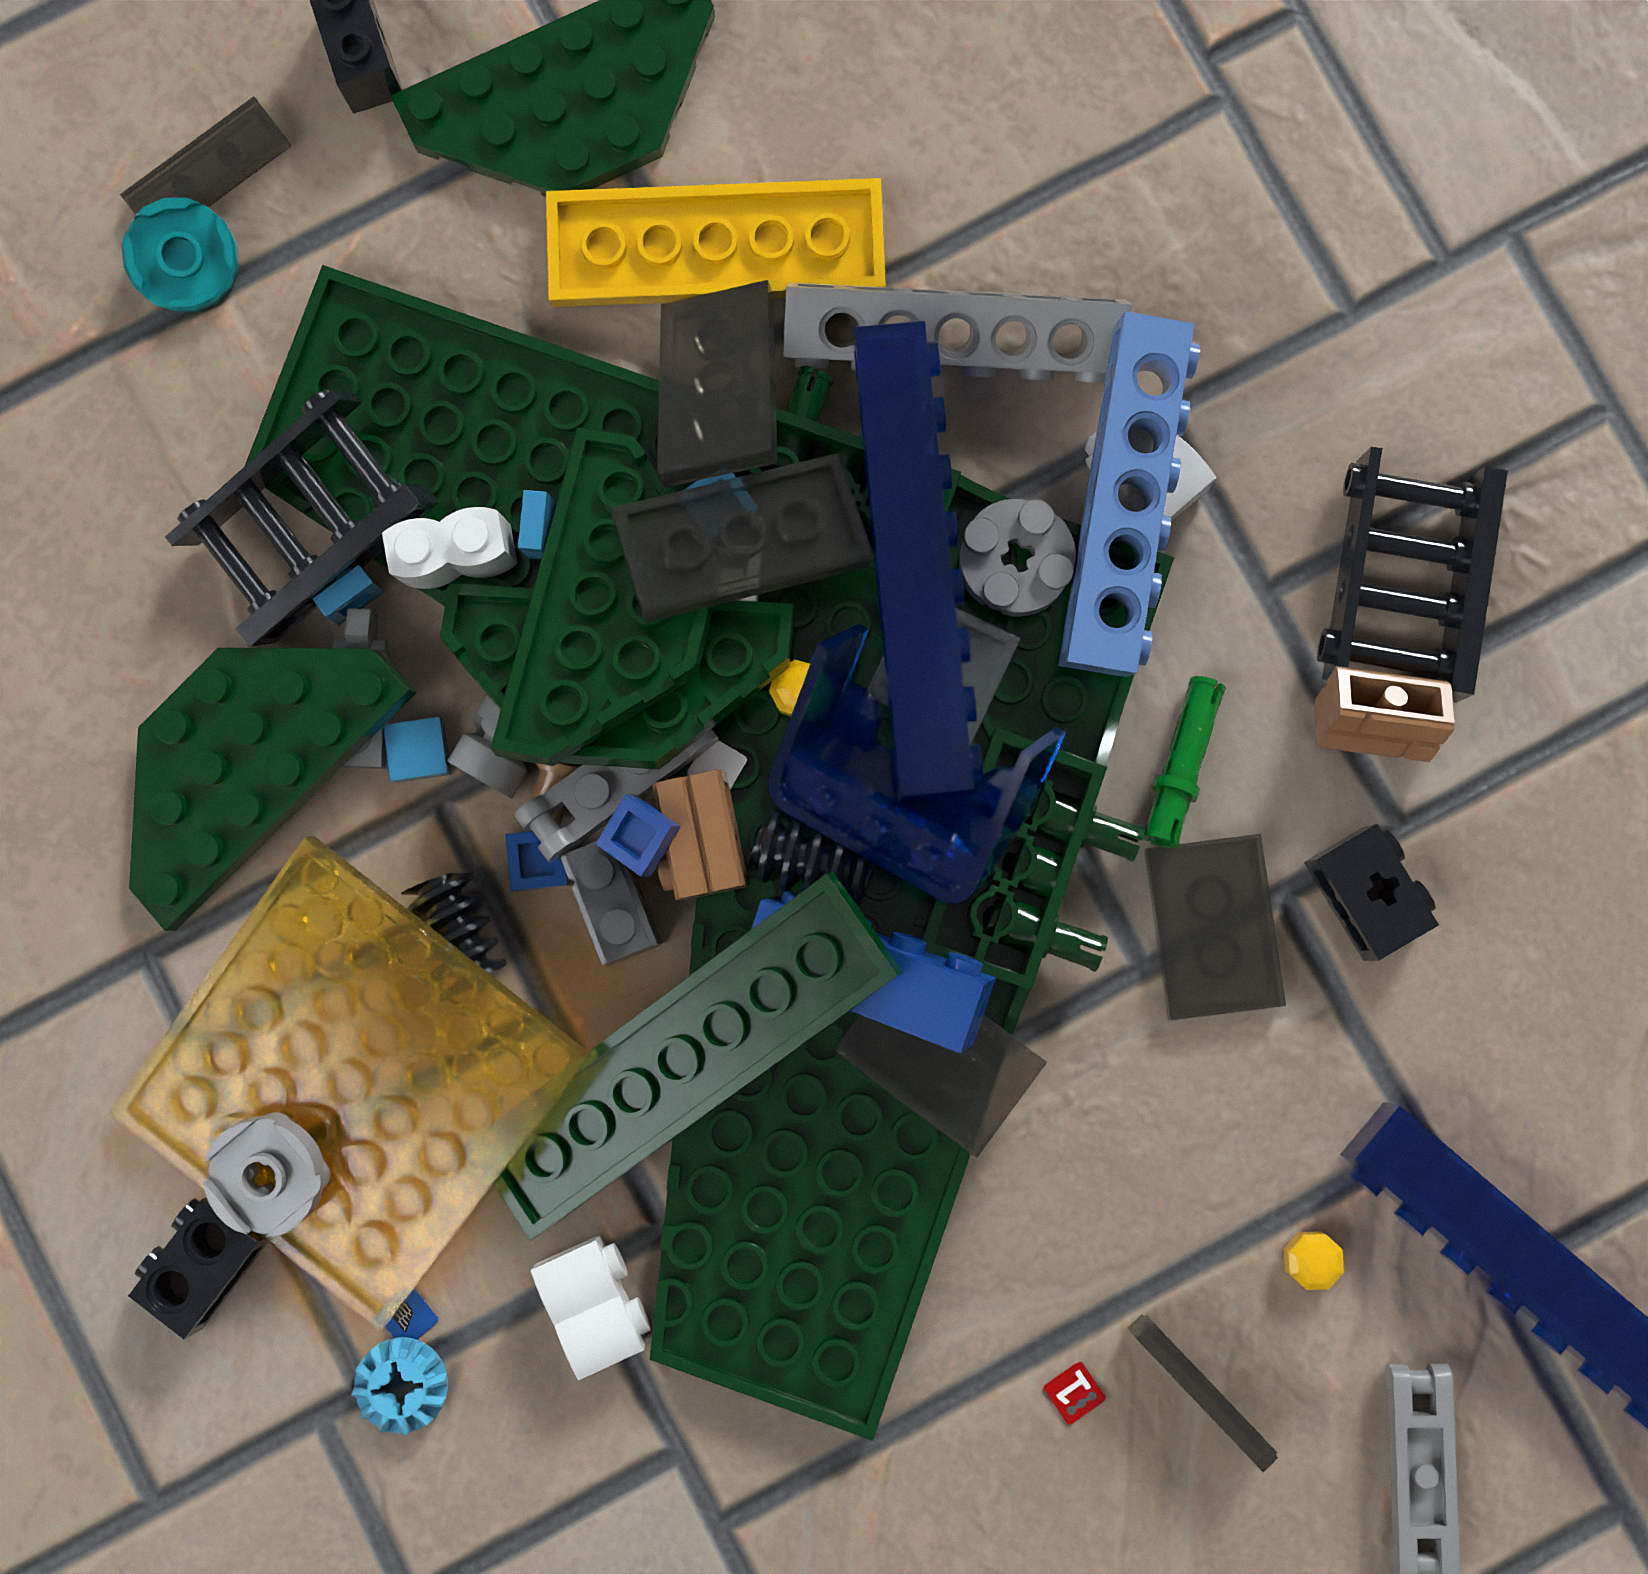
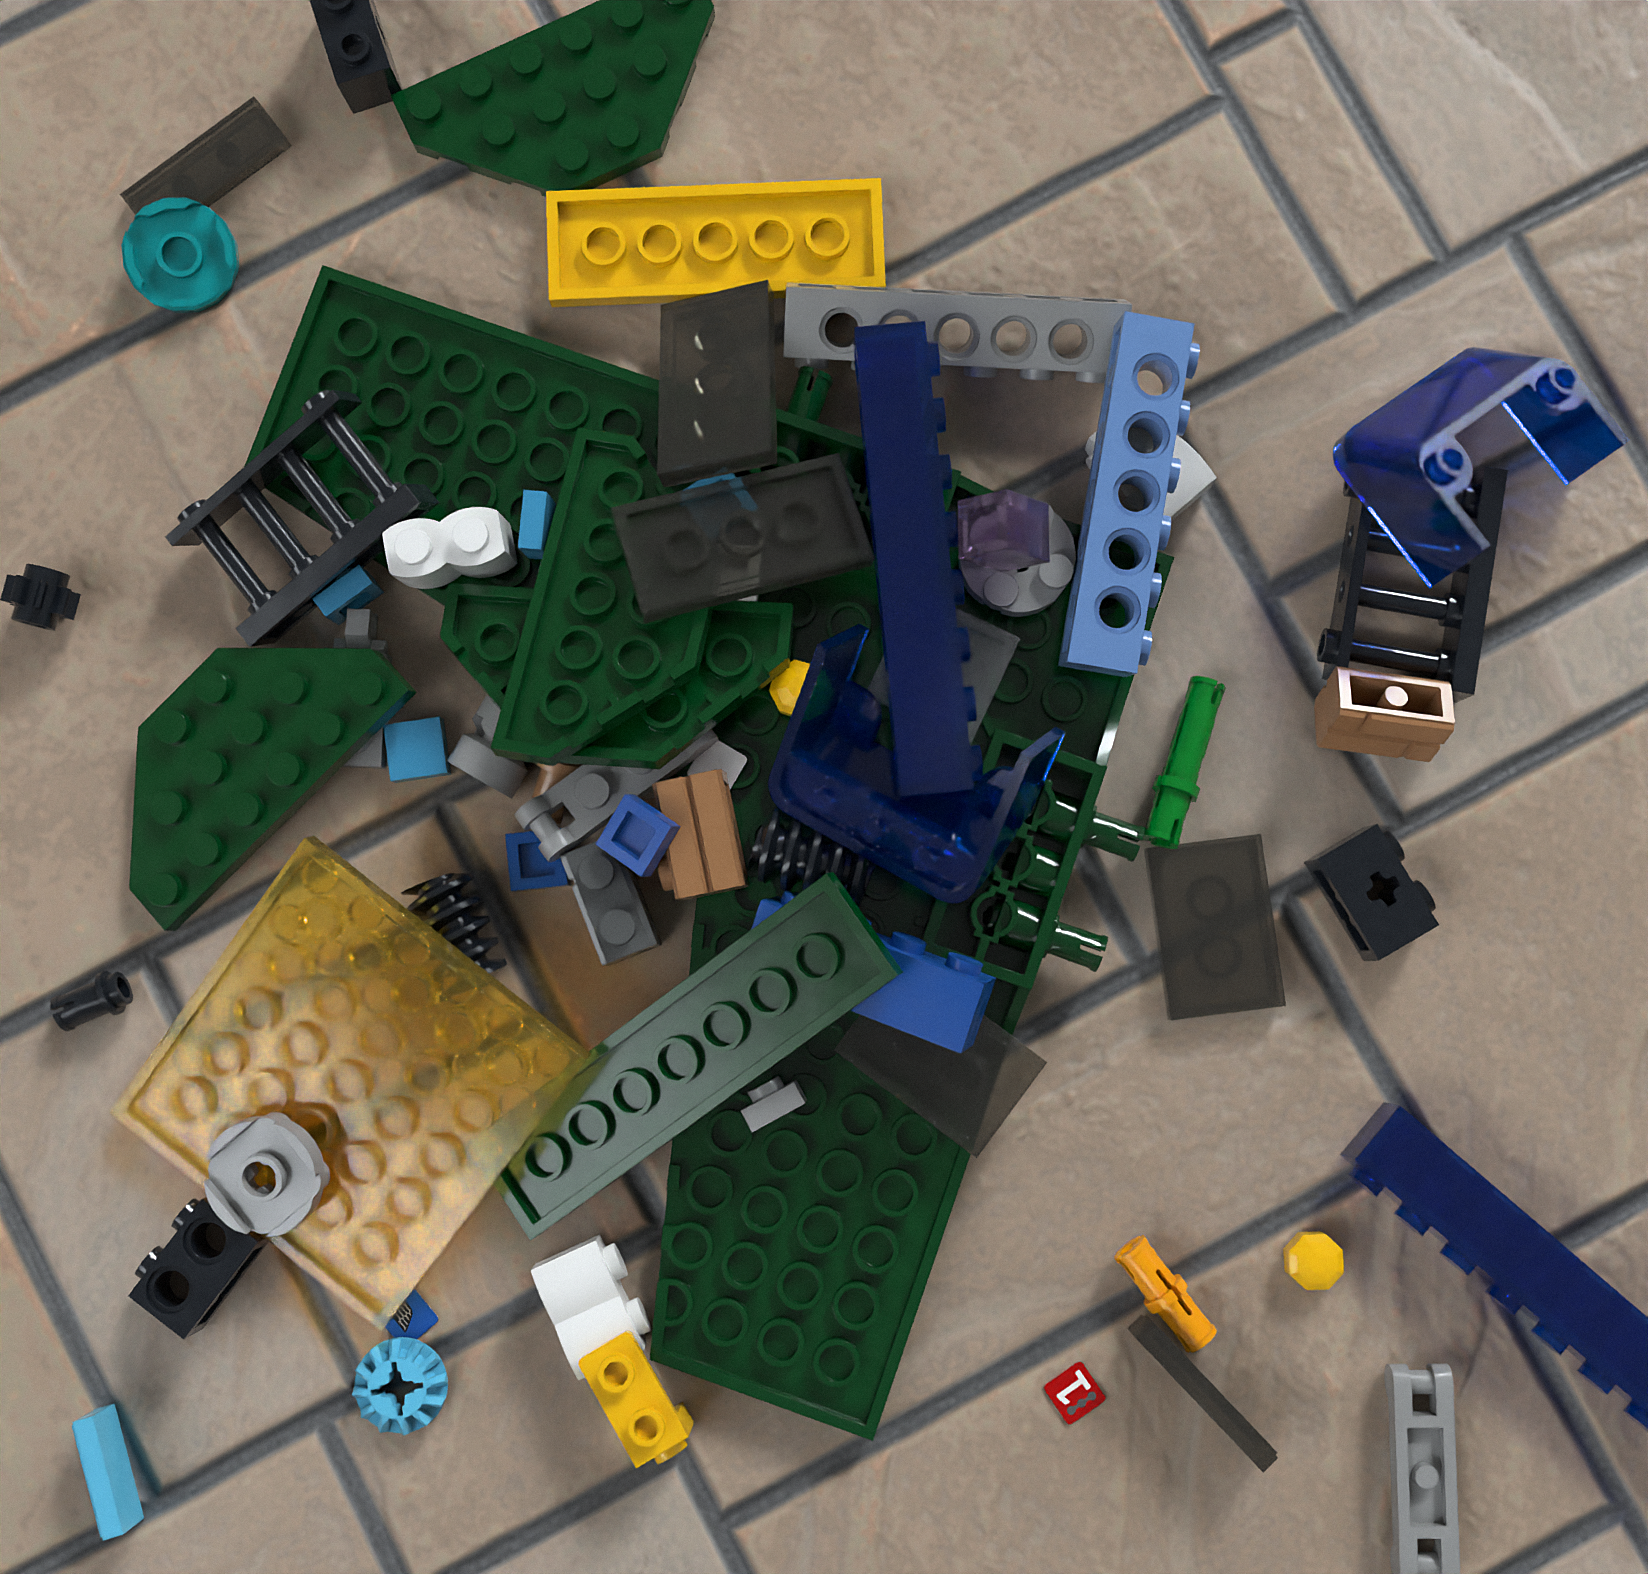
(40, 597): none -> black gear
(105, 995): none -> black pin
(107, 1471): none -> medium azure tile
(636, 1401): none -> yellow bracket
(772, 1101): none -> light grey plate
(1003, 531): none -> clear purple brick
(1165, 1294): none -> light orange pin
(1412, 466): none -> clear blue windscreen

